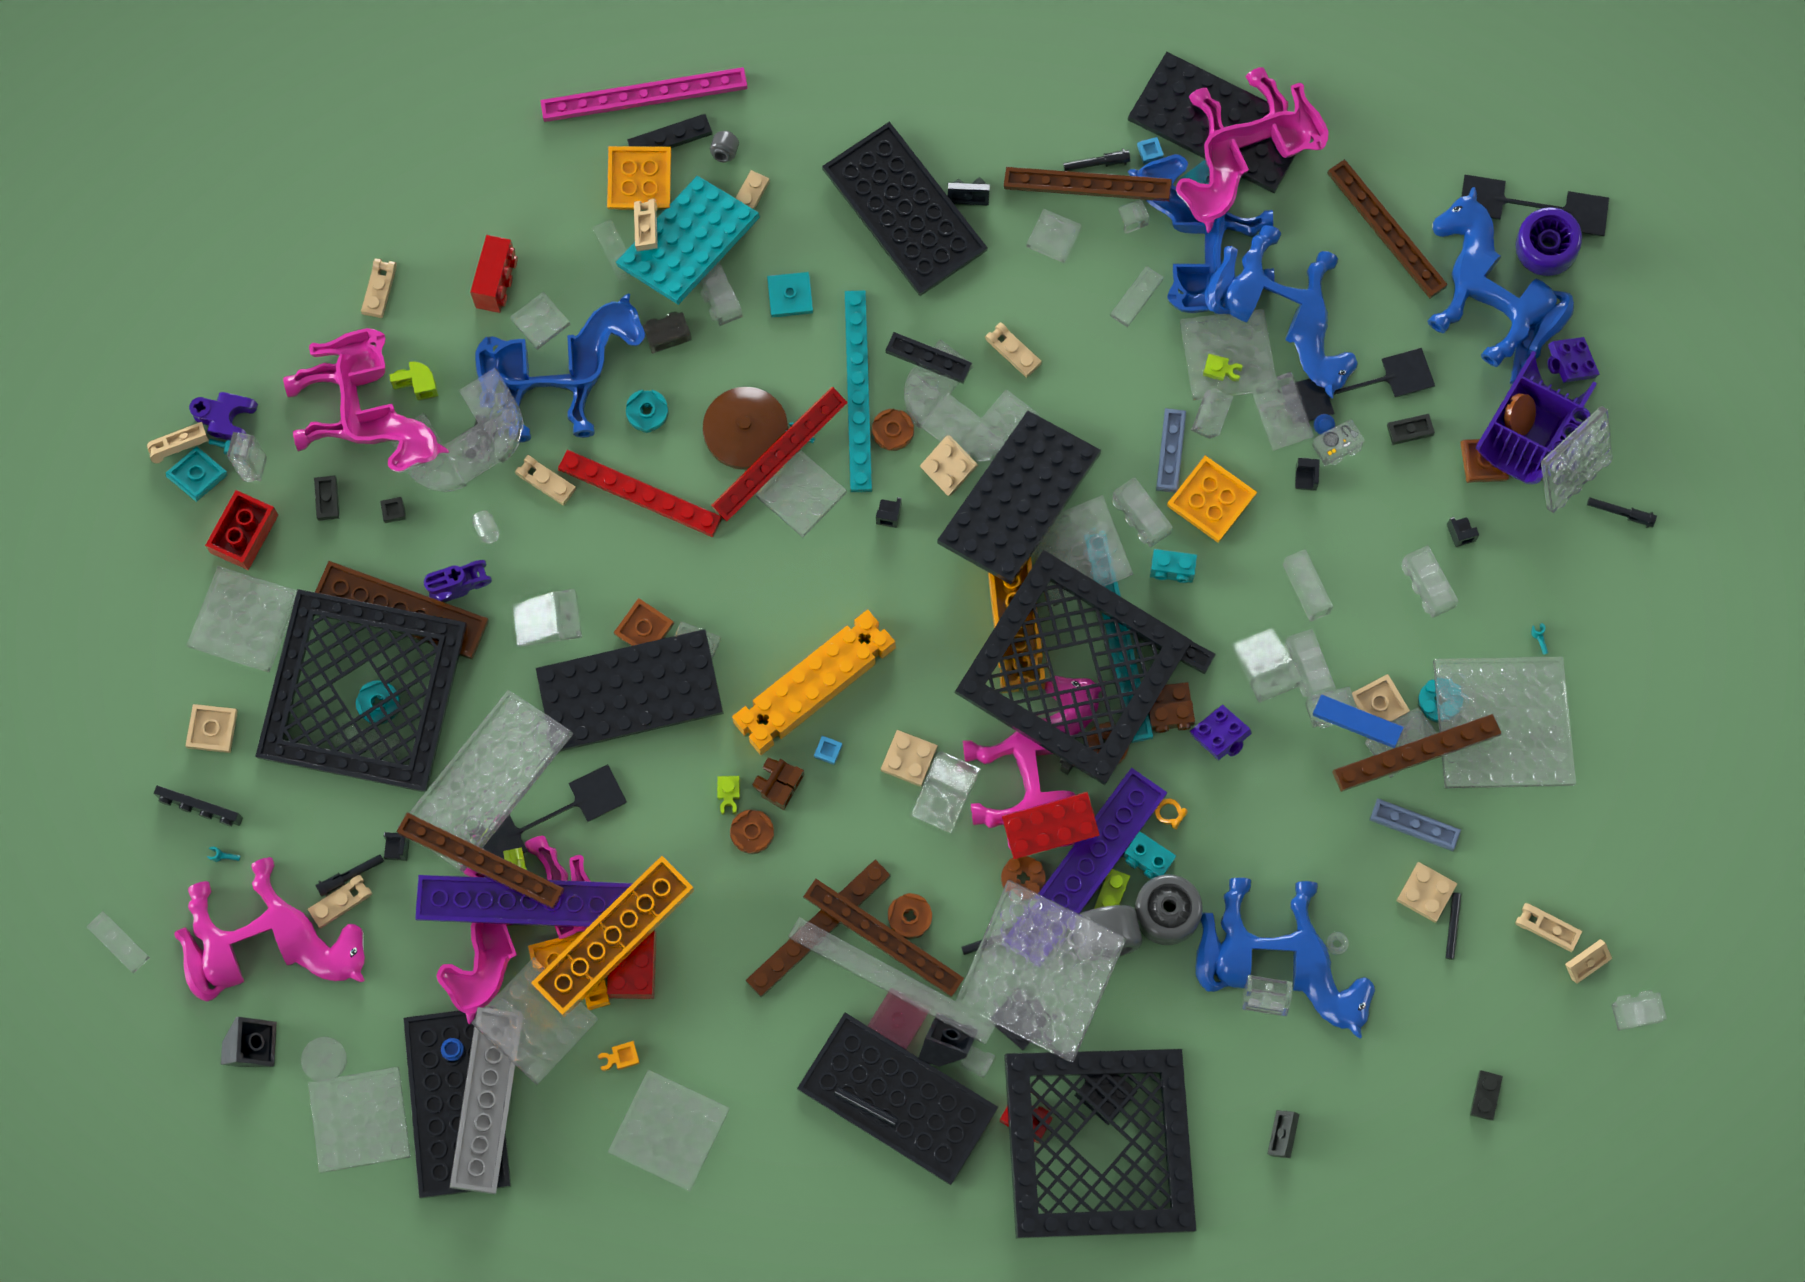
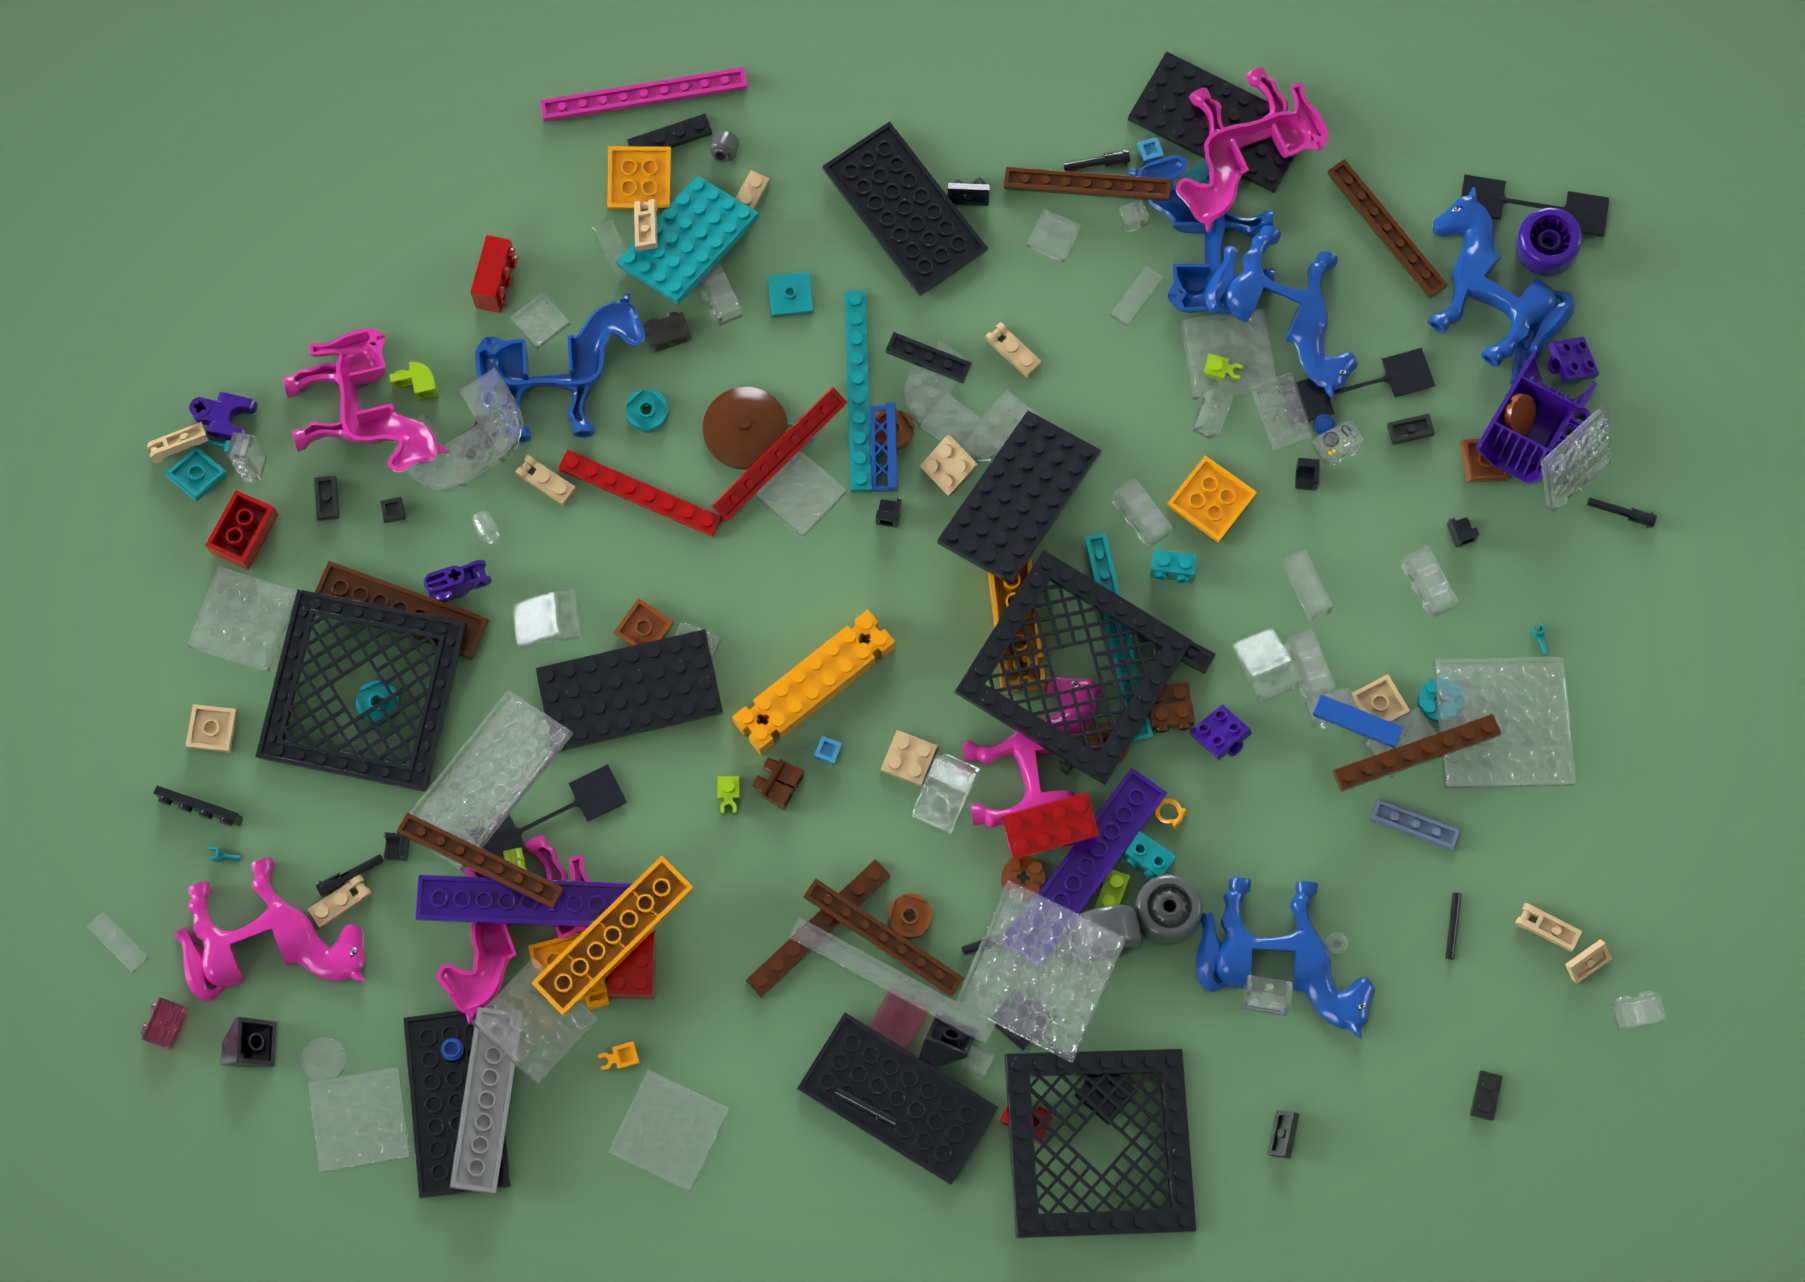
(163, 1024): none -> clear pink brick
(378, 288): tan plate -> none
(751, 831): dark orange tile -> none
(891, 444): none -> blue fence
(1088, 543): clear plate -> none
(1171, 450): sand blue tile -> none
(1426, 892): tan plate -> none

